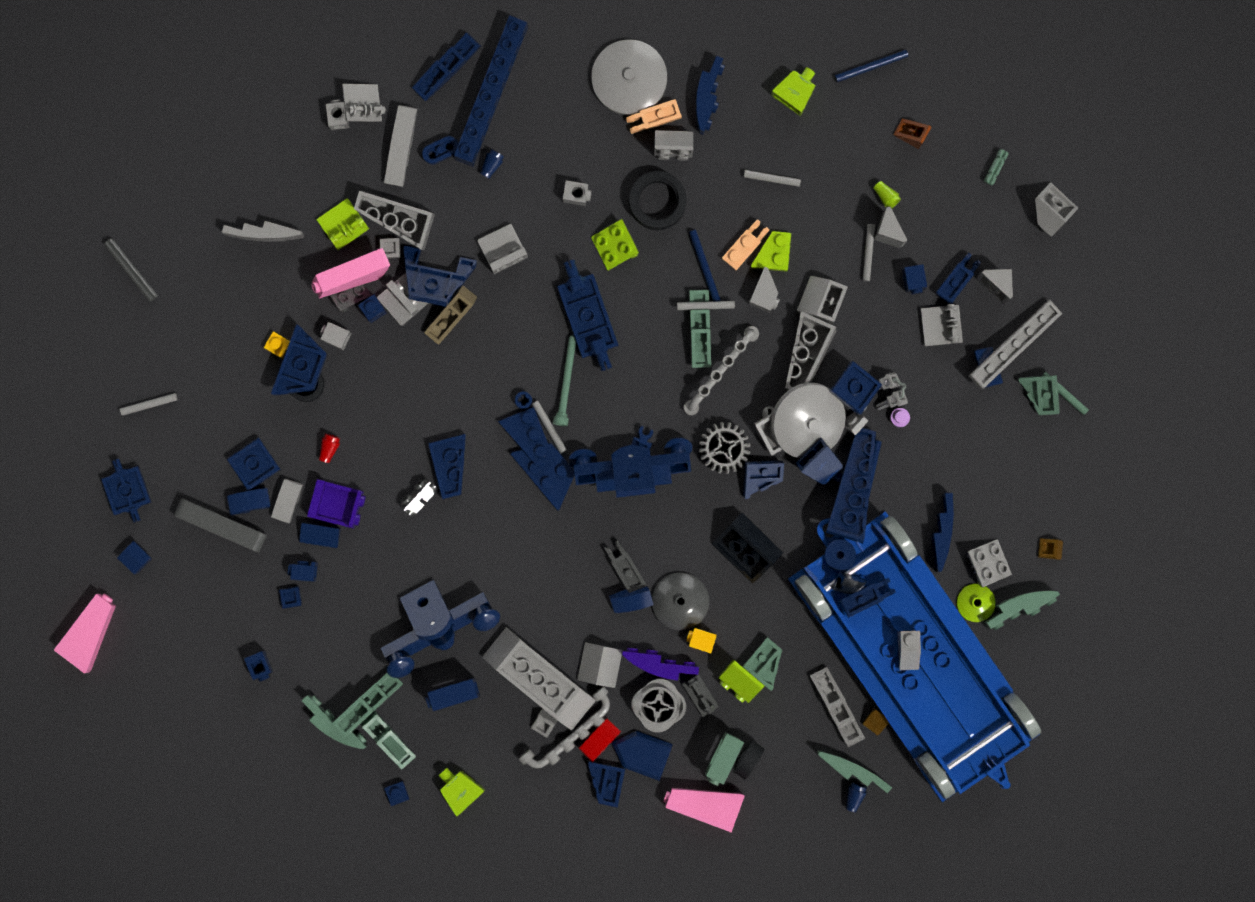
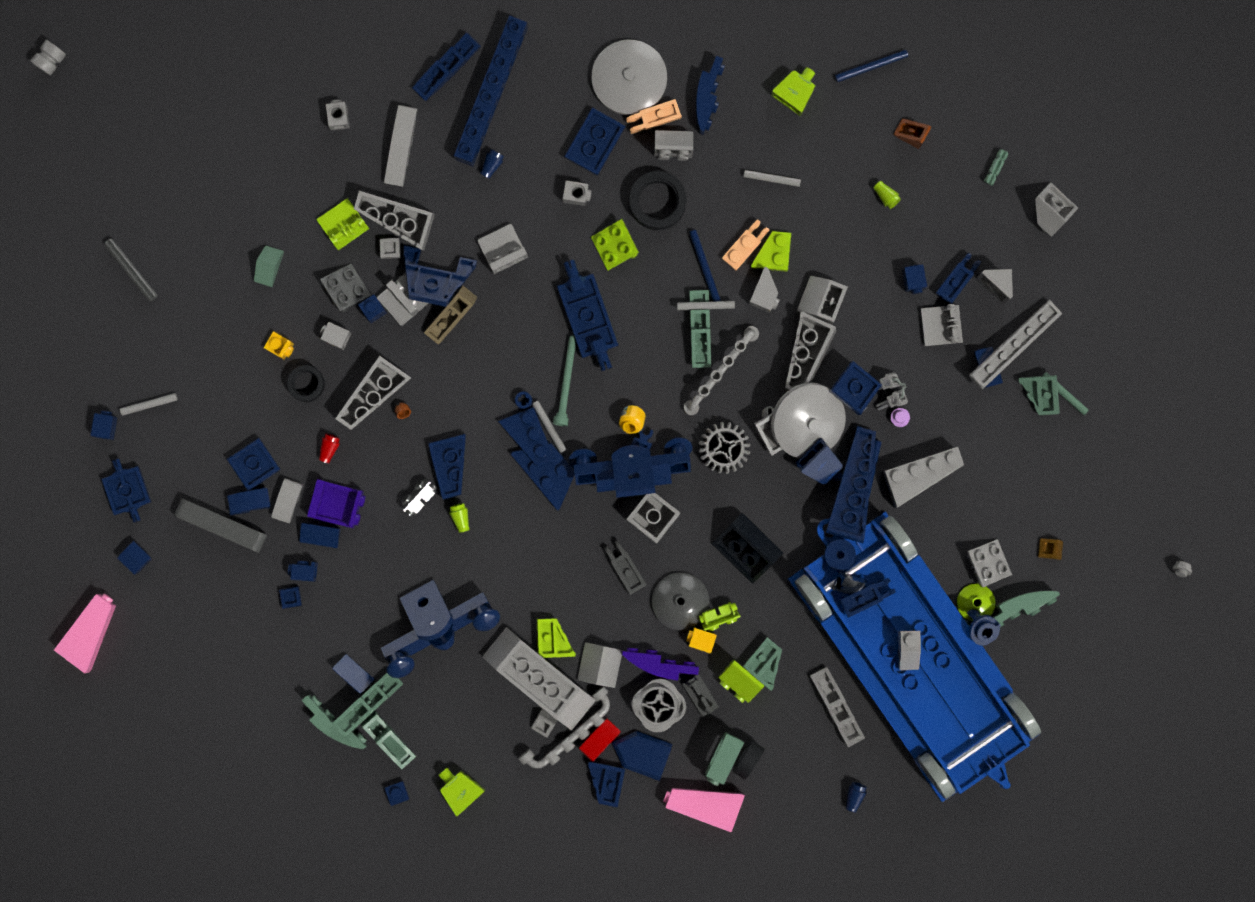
(48, 57): none -> light grey wheel
(104, 425): none -> dark blue brick
(252, 663): dark blue brick -> none
(267, 266): none -> sand green slope
(269, 232): light grey slope -> none
(300, 365): dark blue wing -> none
(351, 274): bright pink slope -> none
(353, 674): none -> dark blue slope
(362, 103): light grey hinge -> none
(373, 390): none -> light grey wedge
(402, 411): none -> dark orange hinge
(440, 150): dark blue plate -> none
(452, 694): dark blue window -> none
(459, 515): none -> lime cone
(552, 640): none -> lime wing
(595, 141): none -> dark blue plate
(626, 602): dark blue slope -> none
(632, 419): none -> yellow head
(653, 516): none -> light grey brick
(726, 616): none -> lime hinge
(761, 475): dark blue wing -> none
(847, 768): sand green slope -> none
(855, 423): light grey plate -> none
(868, 252): light grey bar -> none
(875, 722): pearl gold slope -> none
(890, 230): light grey slope -> none
(915, 477): none -> light grey wedge
(942, 540): dark blue slope -> none
(981, 622): none -> dark blue piece
(1182, 569): none -> light grey plate

